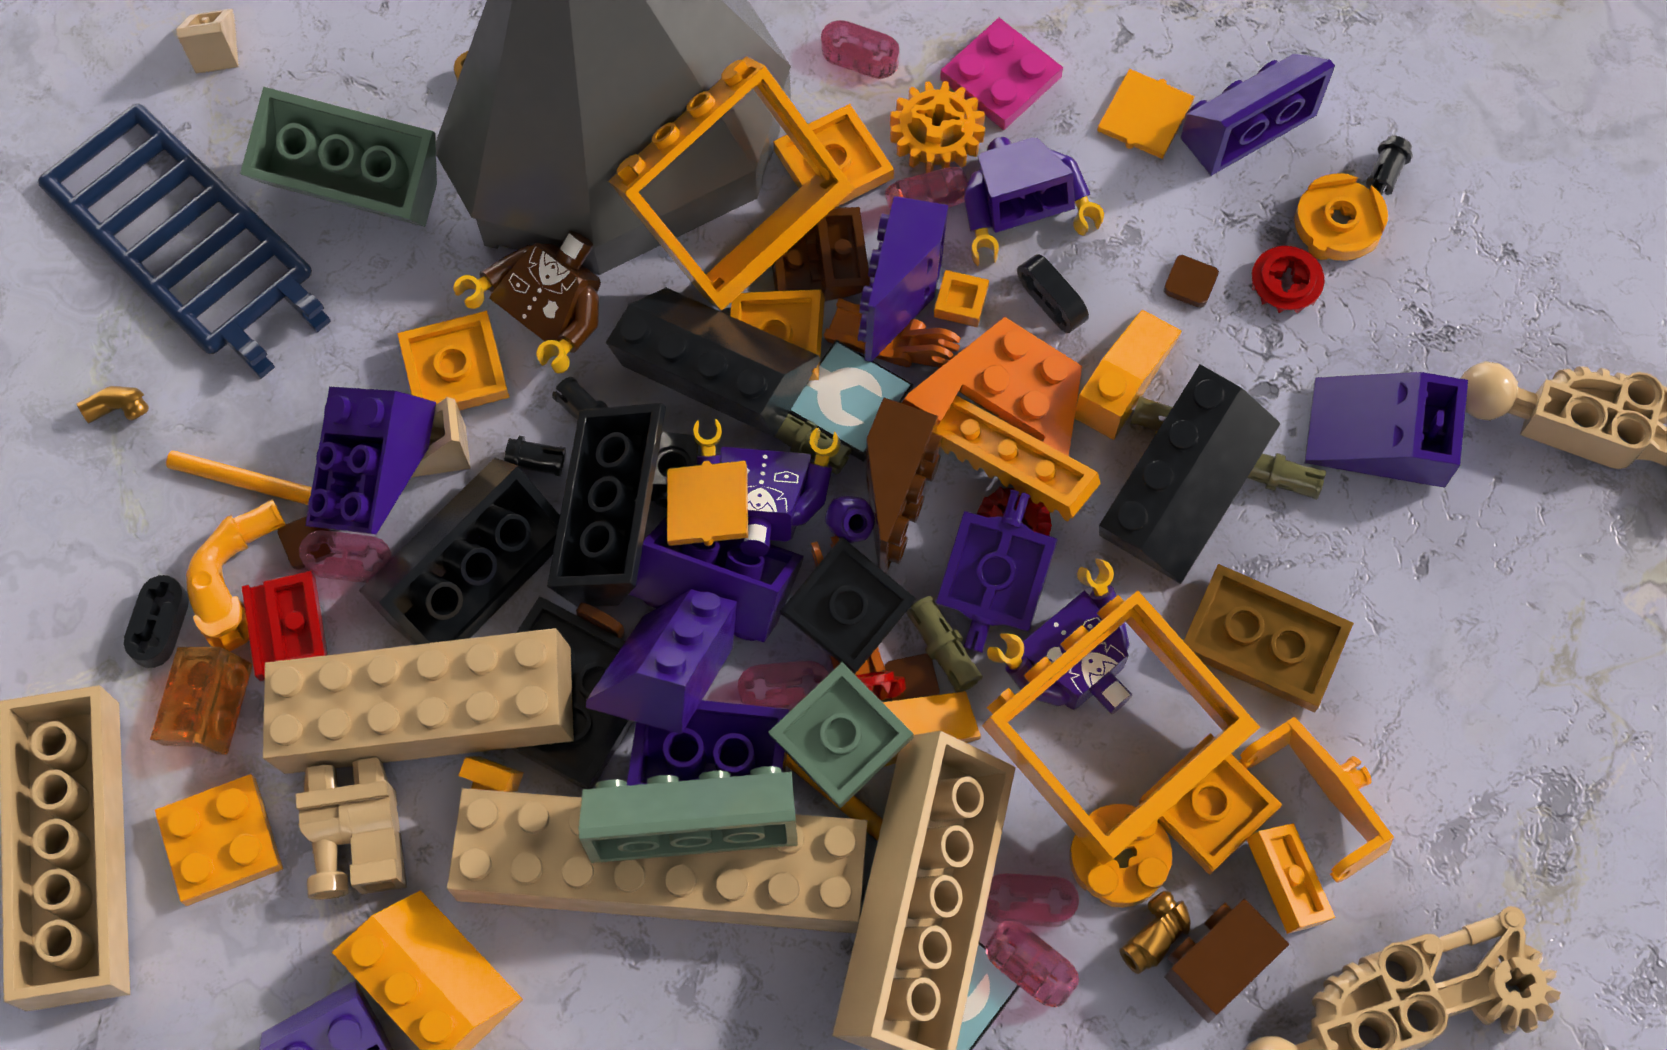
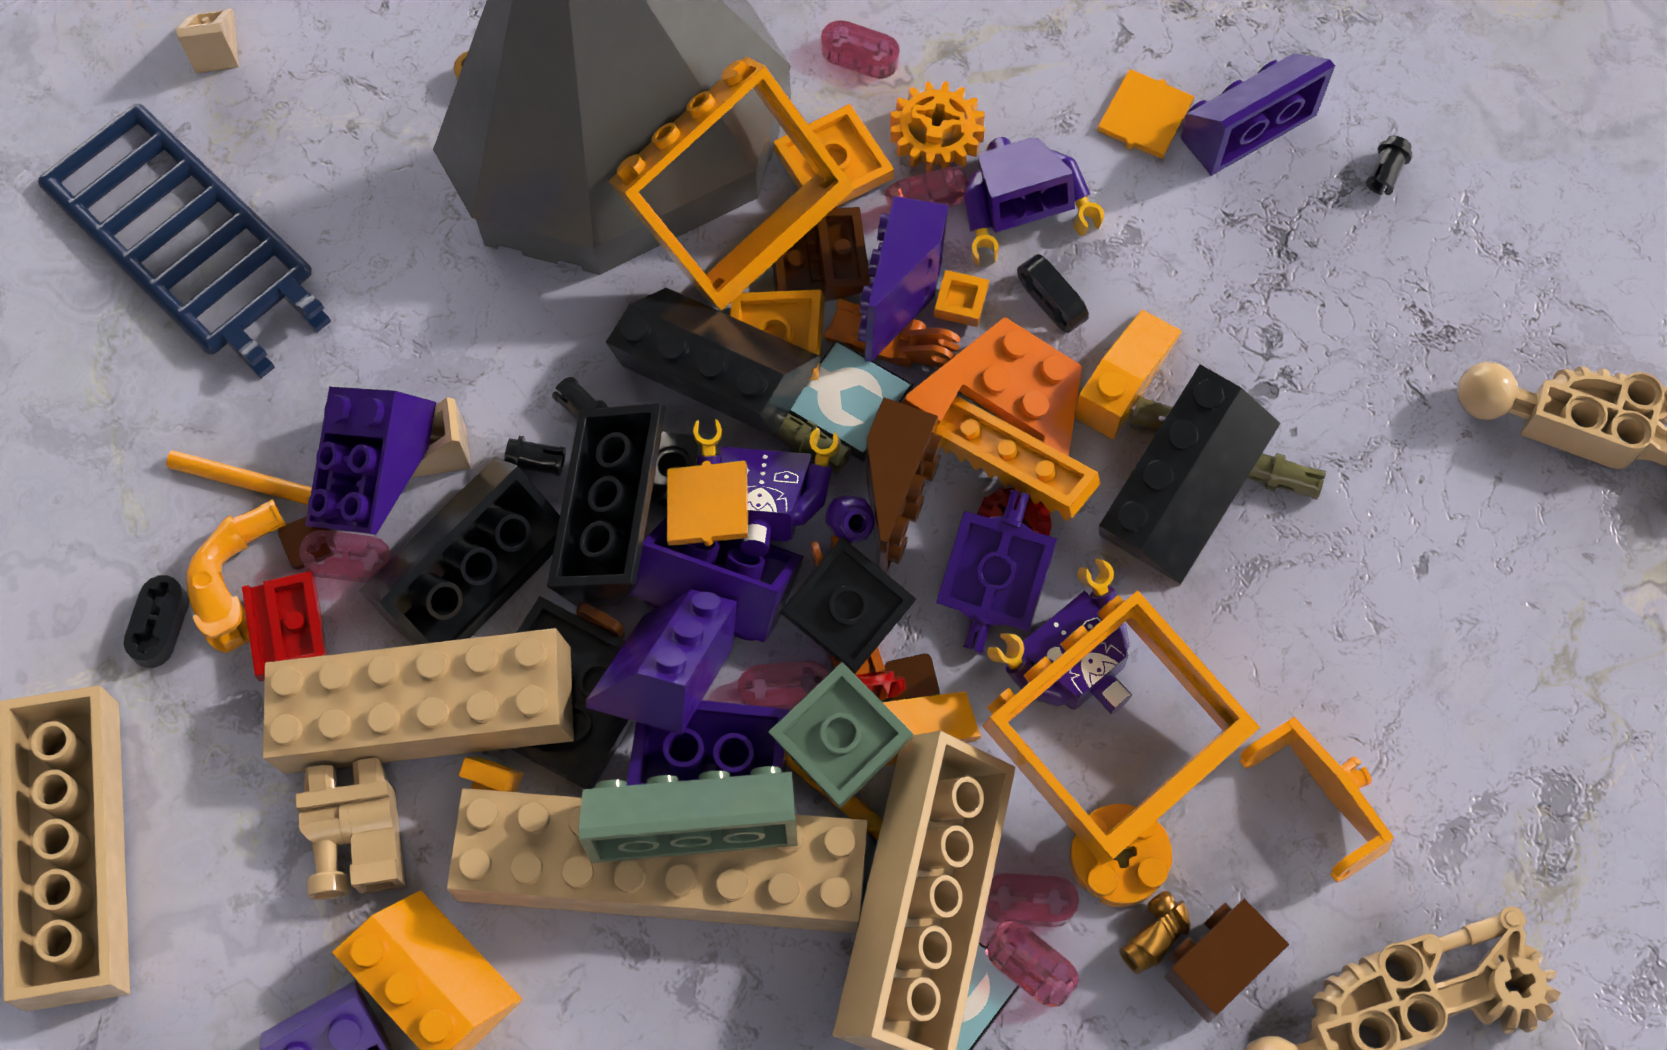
(113, 398): pearl gold arm -> none
(202, 699): clear orange bracket -> none
(218, 840): light orange plate -> none
(342, 156): sand green slope -> none
(455, 361): light orange plate -> none
(545, 292): reddish brown torso -> none
(944, 644): olive pin -> none
(1002, 73): dark pink plate -> none
(1191, 281): reddish brown piece -> none
(1217, 811): light orange plate -> none
(1267, 637): pearl gold plate -> none
(1290, 878): light orange plate -> none
(1305, 273): red gear -> none
(1336, 240): light orange plate -> none
(1389, 425): dark purple slope -> none

